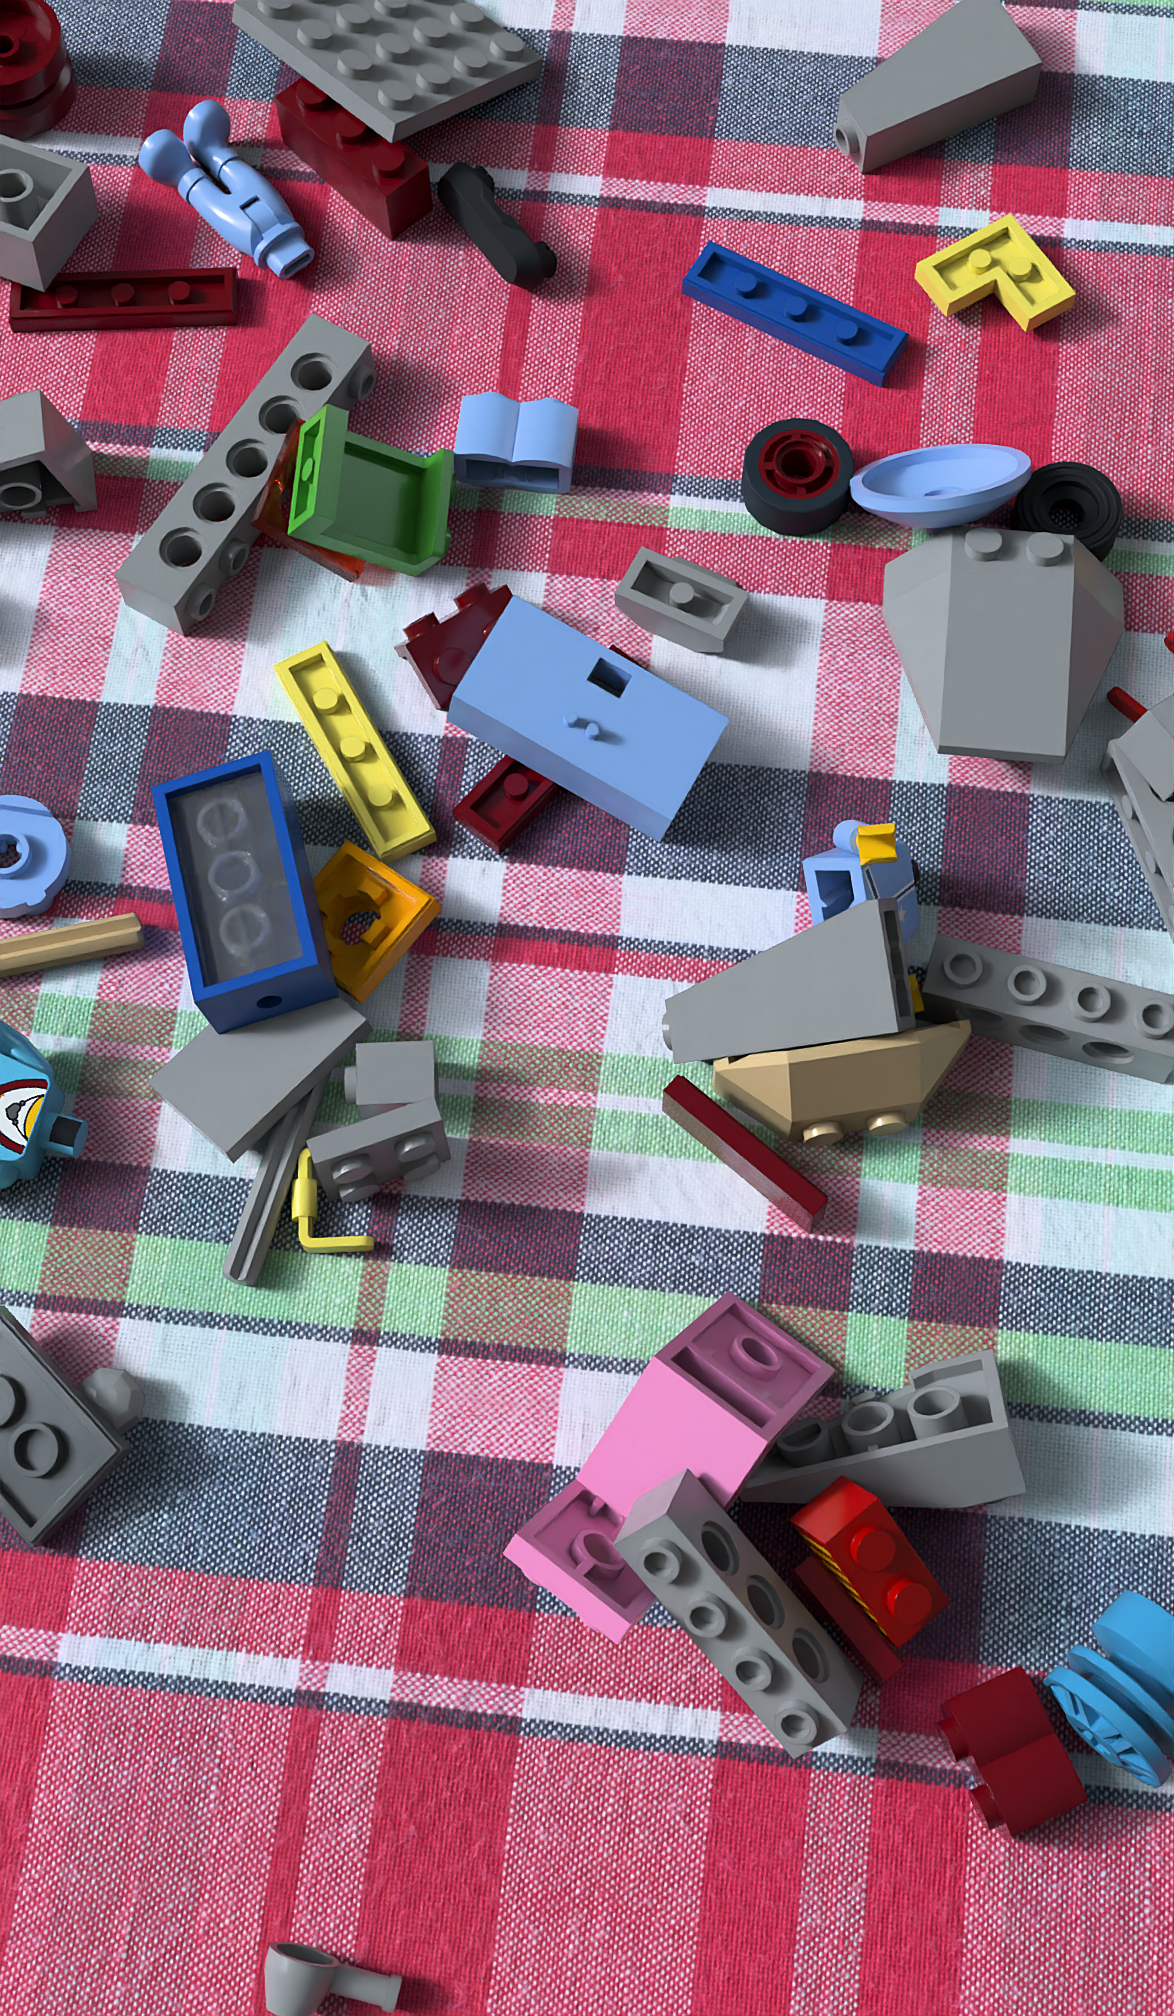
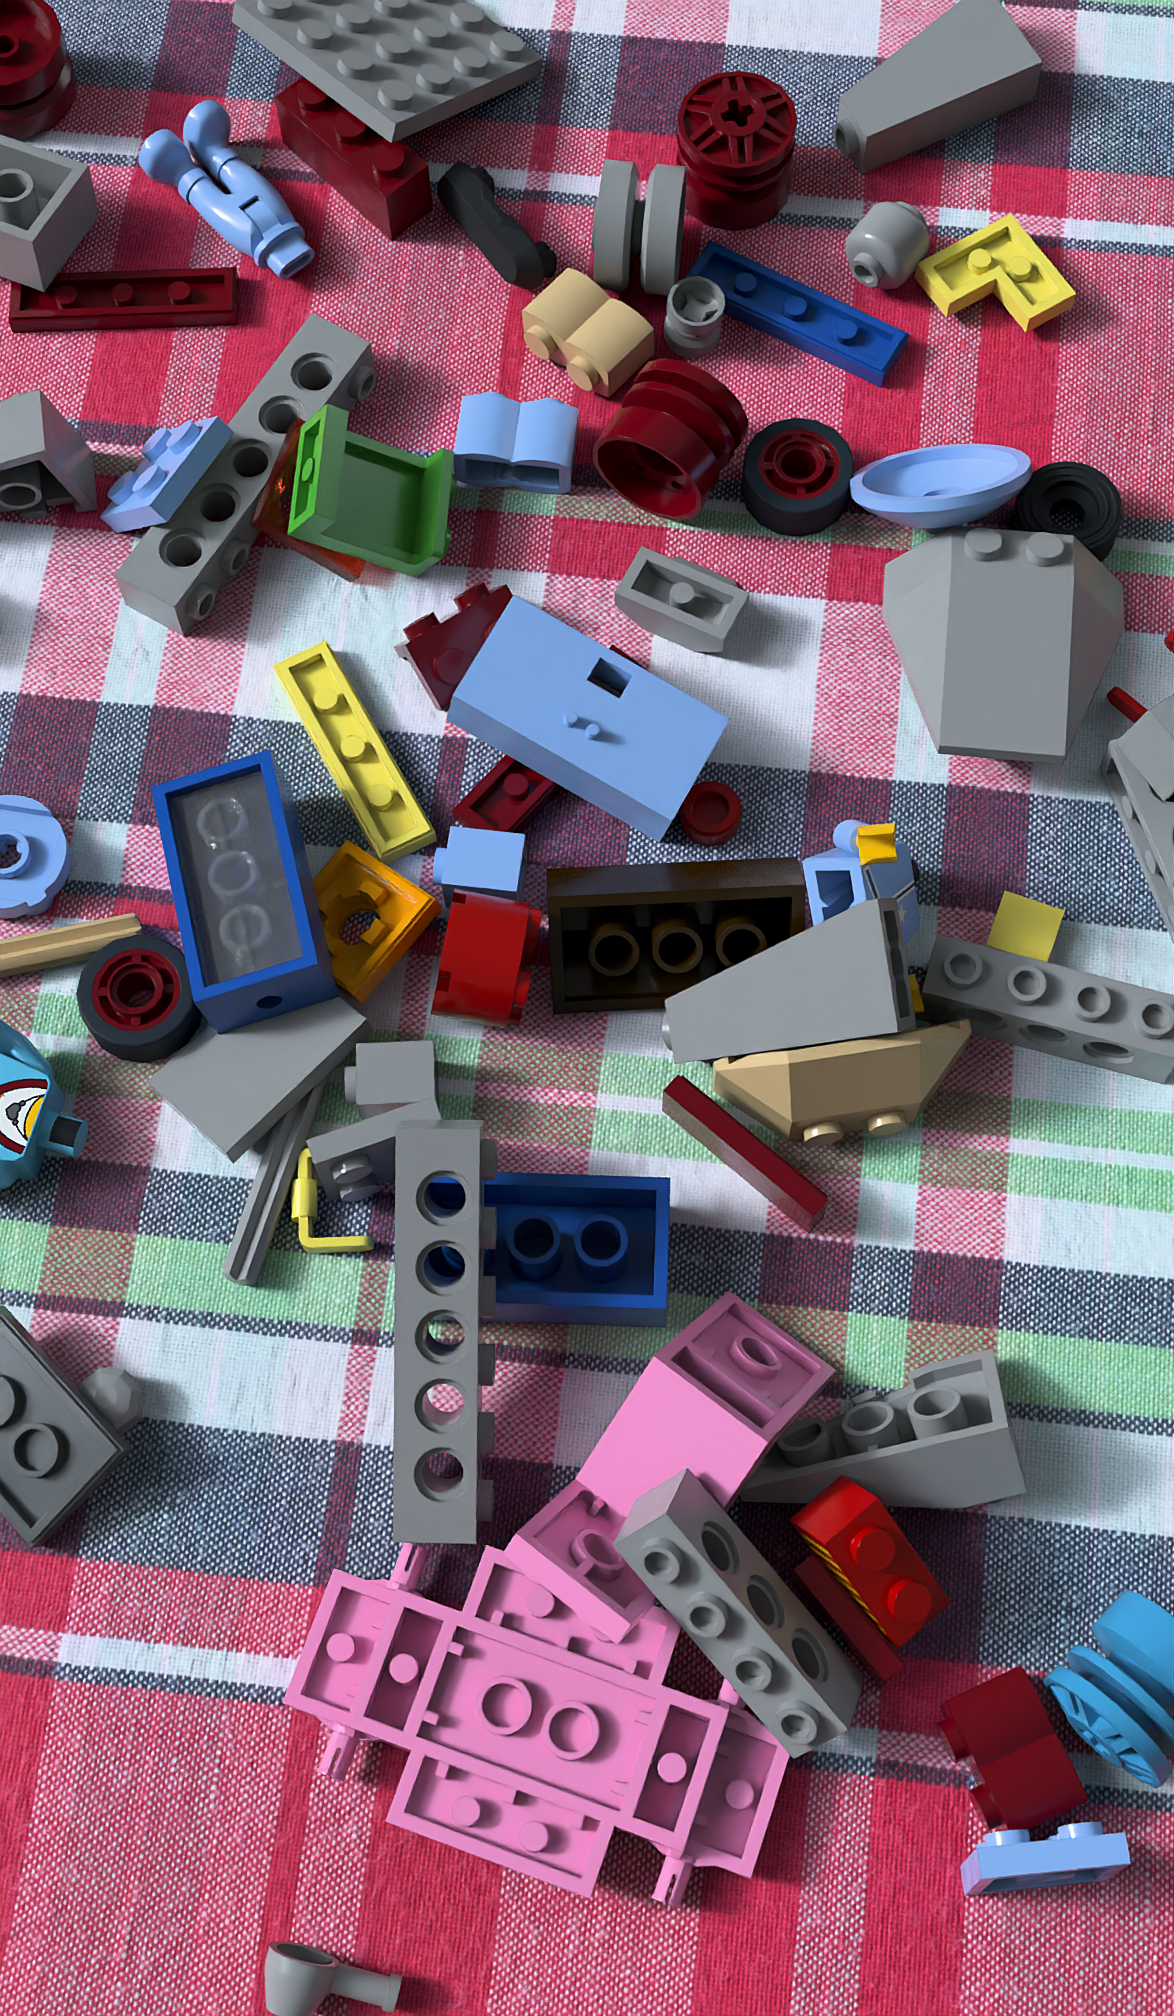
(118, 974): none -> wheel
(167, 474): none -> light blue plate
(424, 1504): none -> light grey brick
(481, 863): none -> light blue brick
(483, 958): none -> red brick
(535, 1727): none -> bright pink piece
(570, 1247): none -> blue brick
(587, 333): none -> tan brick
(639, 227): none -> light grey wheel
(659, 928): none -> dark brown slope
(670, 439): none -> dark red wheel
(694, 317): none -> light grey wheel
(710, 813): none -> red tile
(736, 149): none -> dark red wheel
(887, 244): none -> light grey head
(1025, 927): none -> light yellow tile
(1072, 1857): none -> light blue plate

